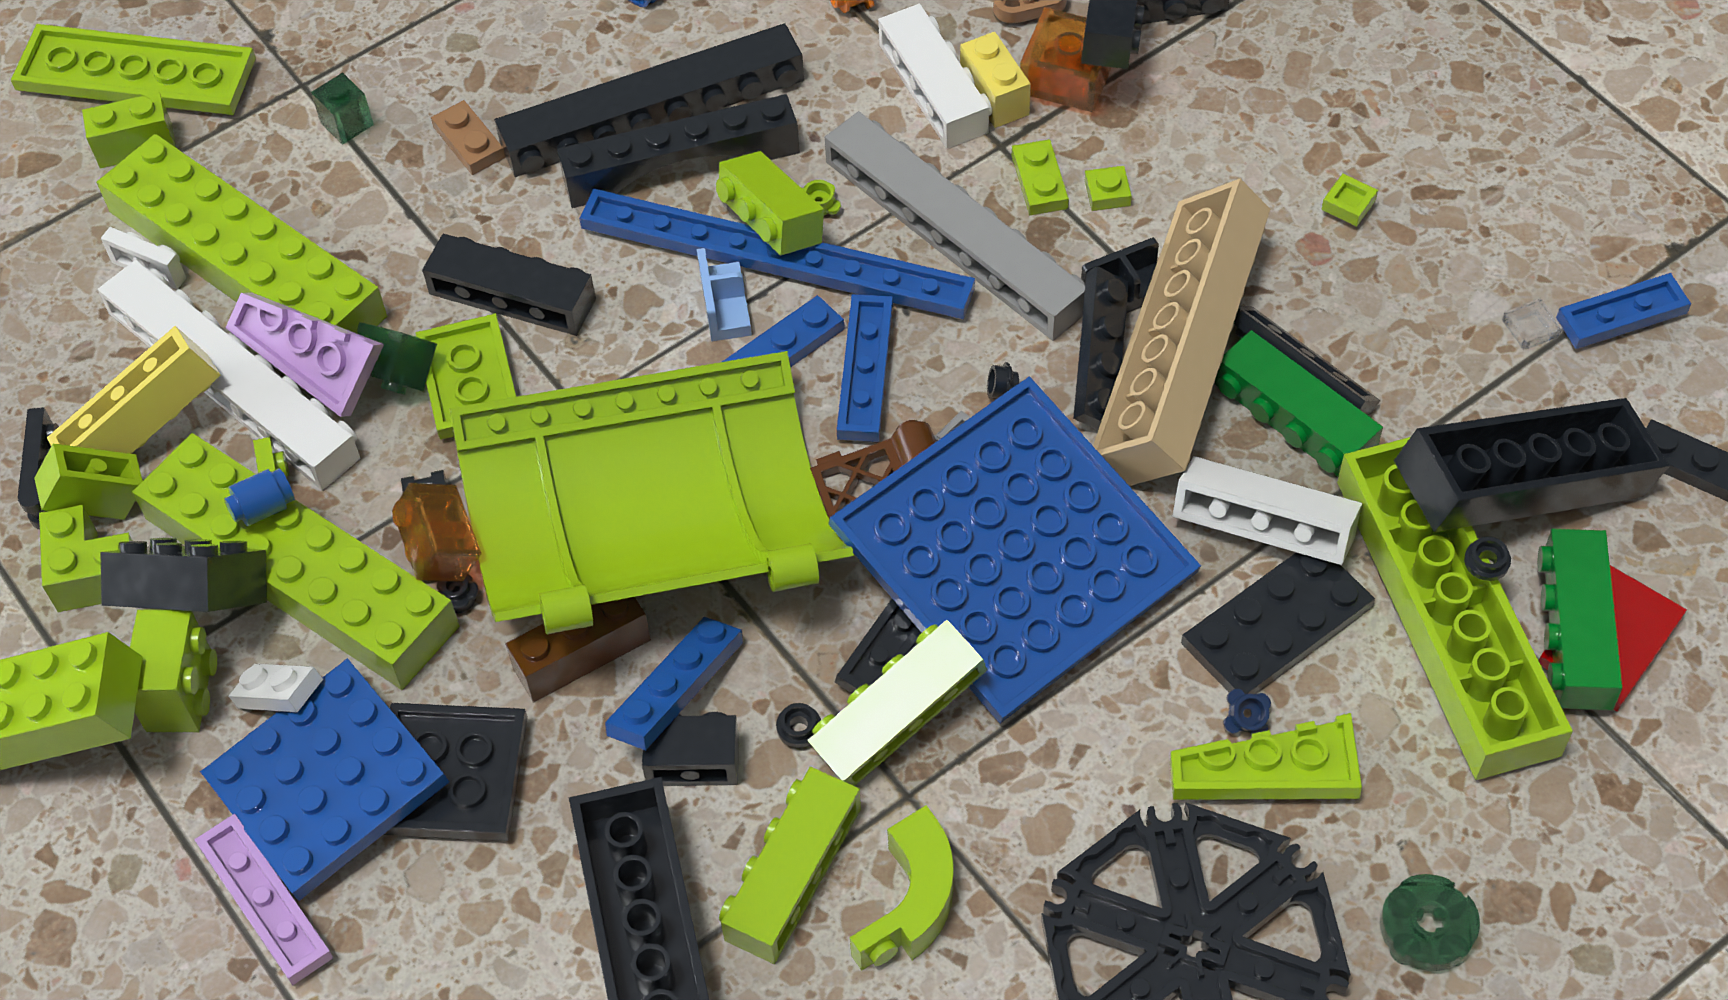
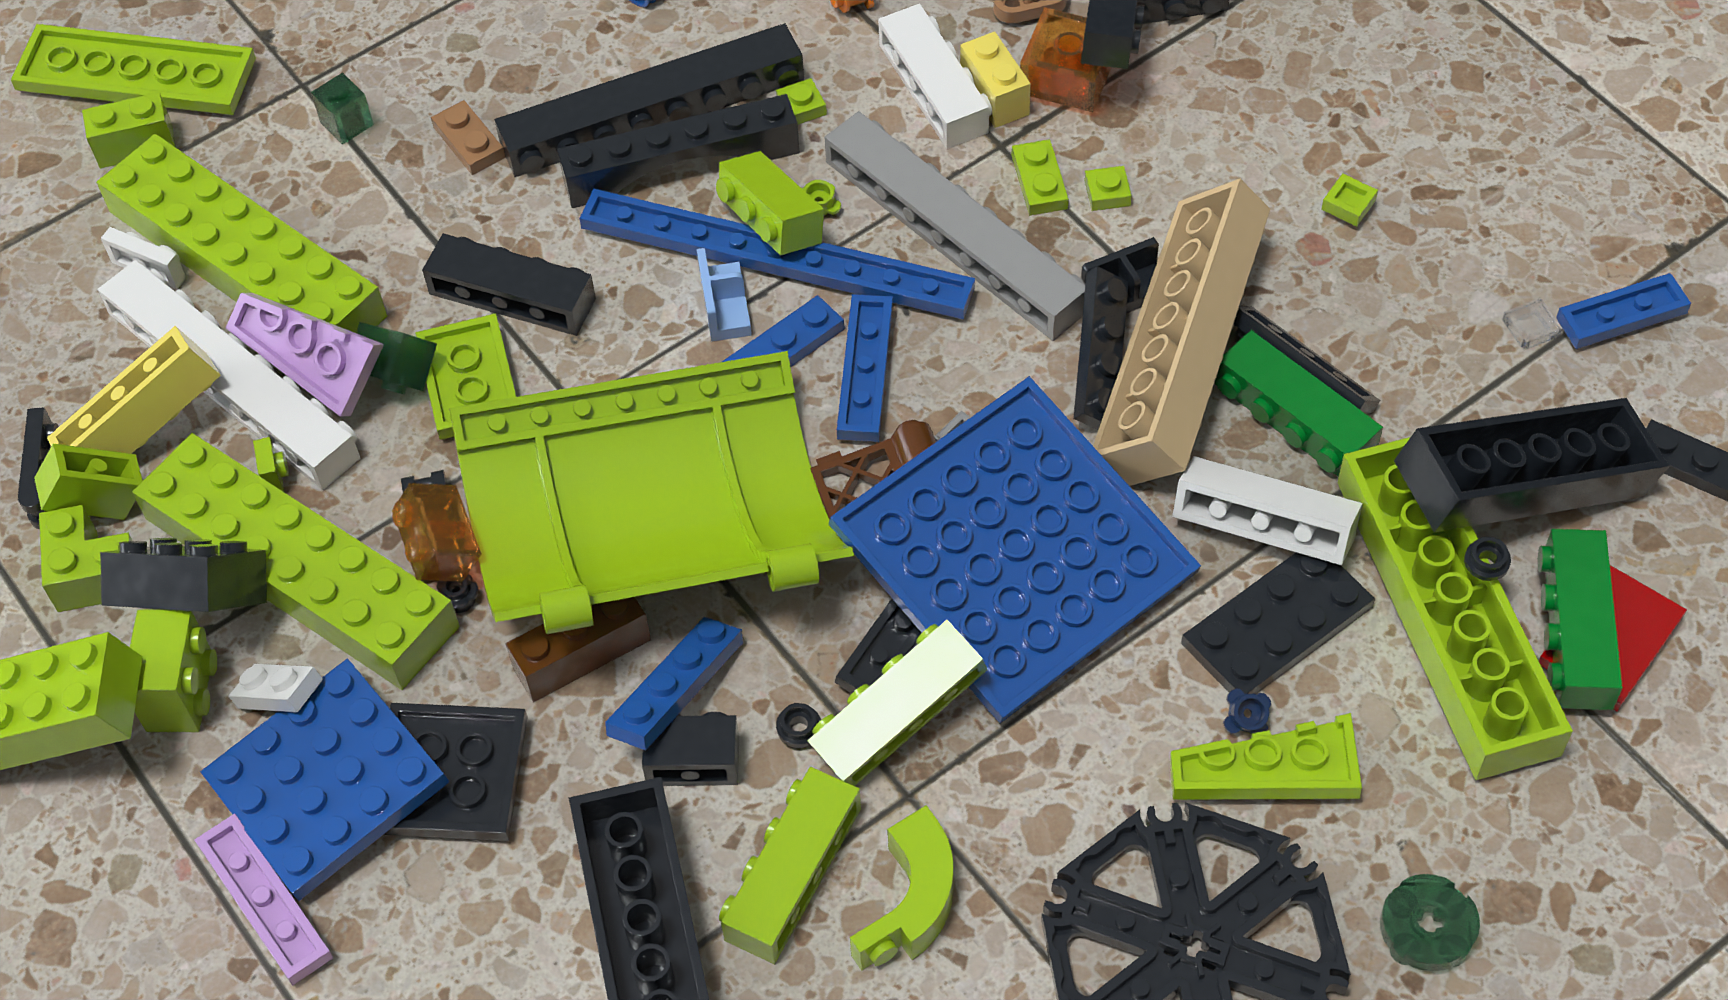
(259, 496): blue brick -> none
(805, 100): none -> lime plate
(1001, 380): black plate -> none

